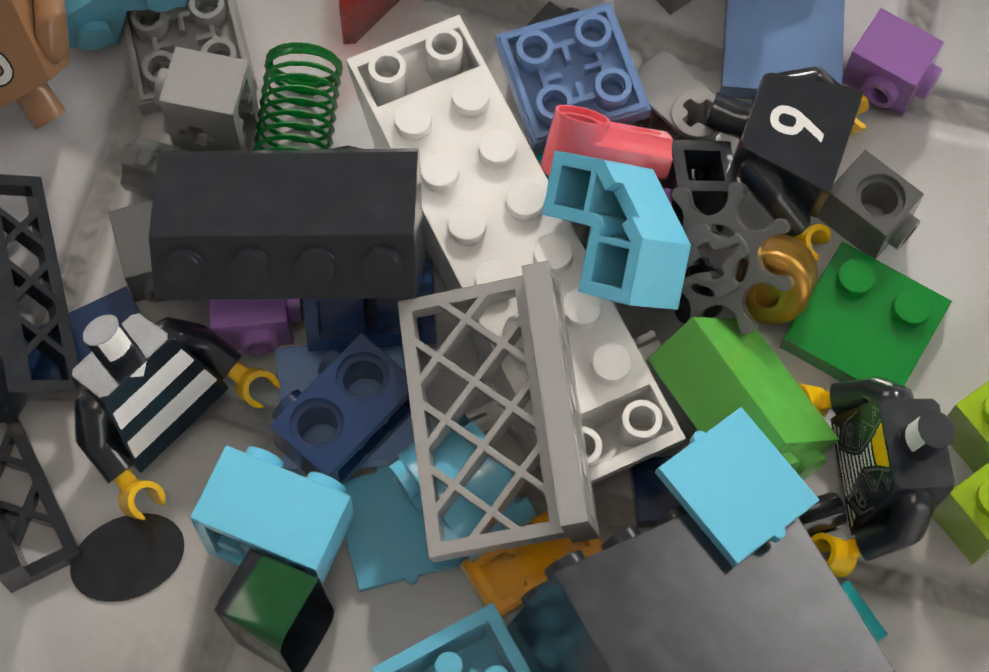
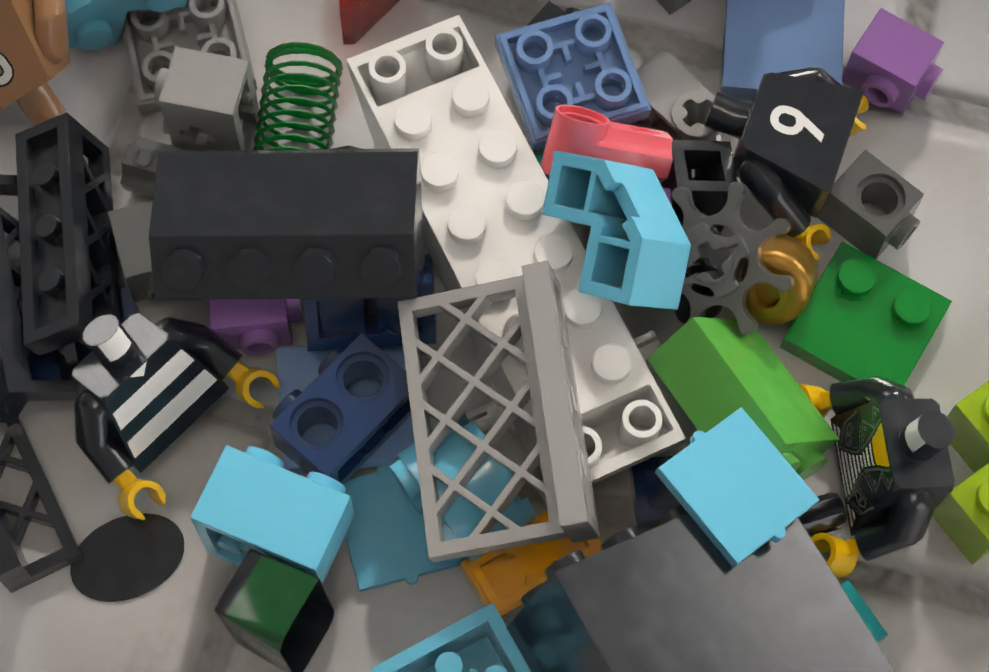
(64, 233): none -> black fence

